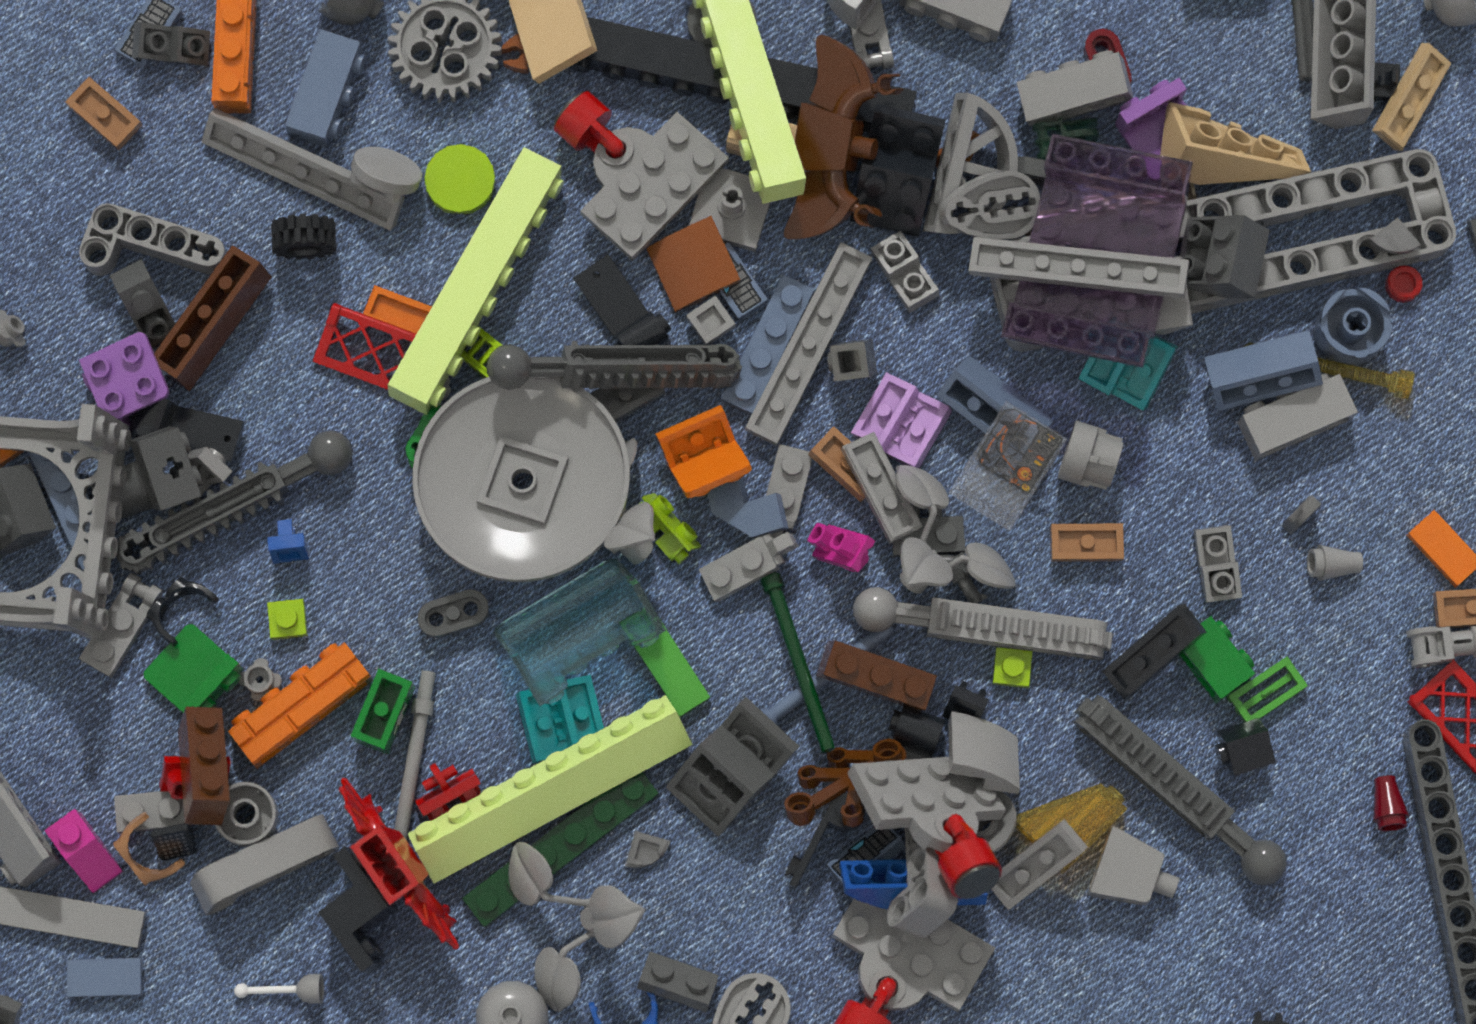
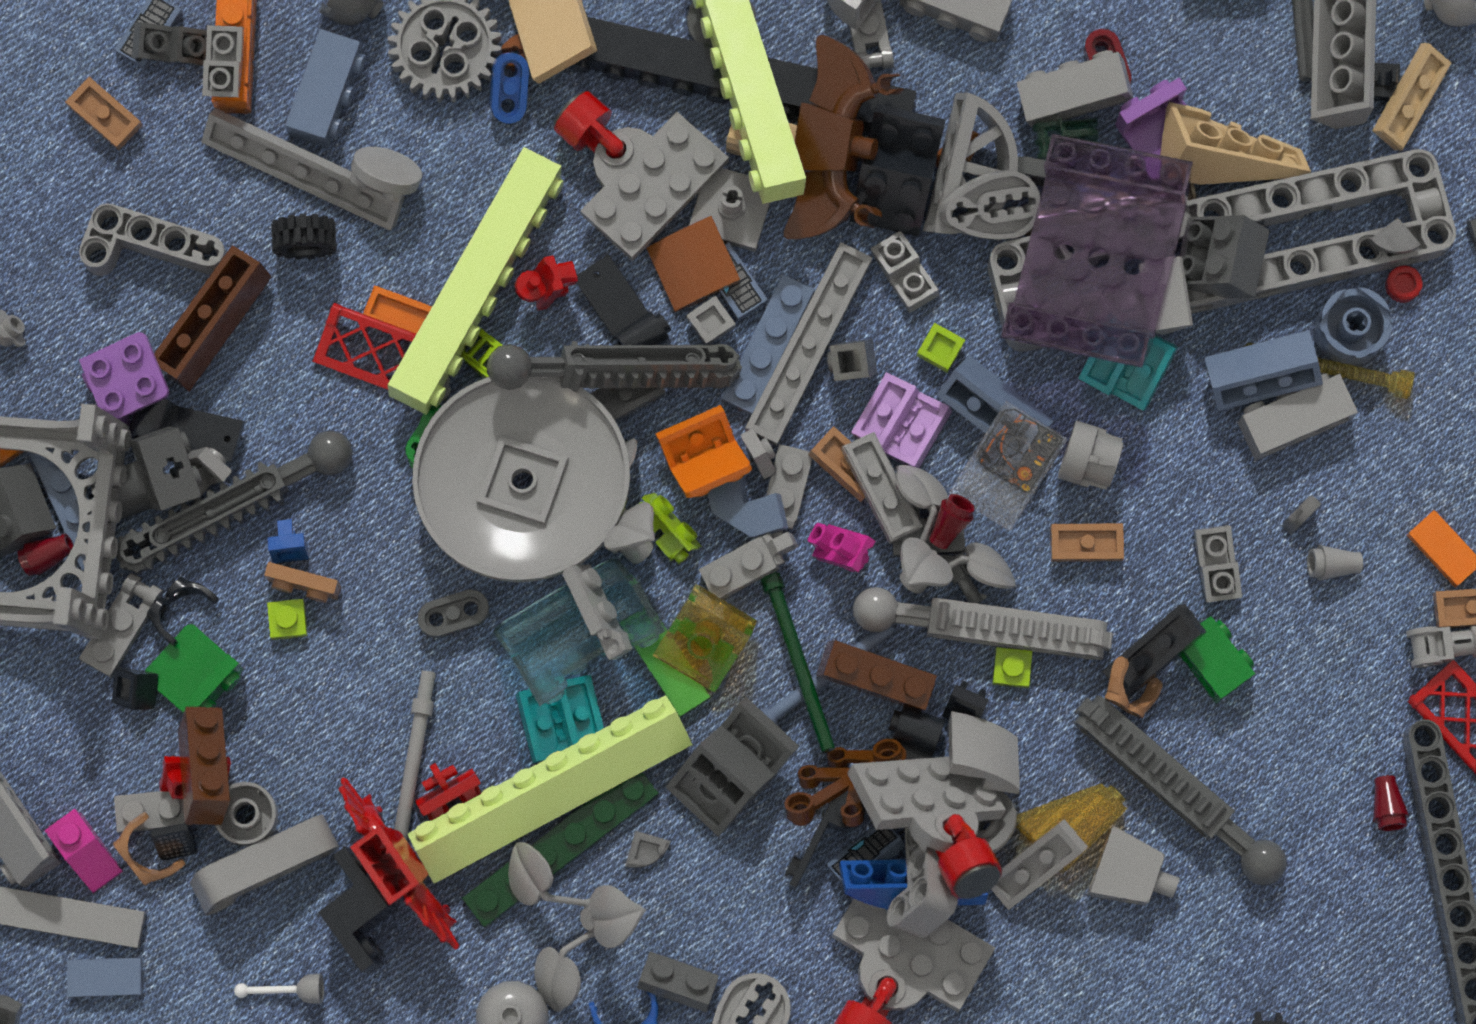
(44, 554): none -> dark red cone
(135, 688): none -> black slope
(143, 302): dark grey slope -> none
(223, 61): none -> light grey slope
(270, 679): light grey plate -> none
(300, 704): orange brick -> none
(316, 586): none -> medium nougat plate
(383, 711): green brick -> none
(460, 179): lime tile -> none
(510, 87): none -> blue plate
(546, 282): none -> red hips
(597, 610): none -> light grey hinge
(705, 638): none -> clear yellow slope
(760, 452): none -> light grey plate
(940, 347): none -> lime plate
(951, 520): none -> dark red cone
(1079, 267): light grey plate -> none
(1117, 695): none -> medium nougat cap
(1241, 709): bright green tile -> none
(1244, 747): black brick -> none

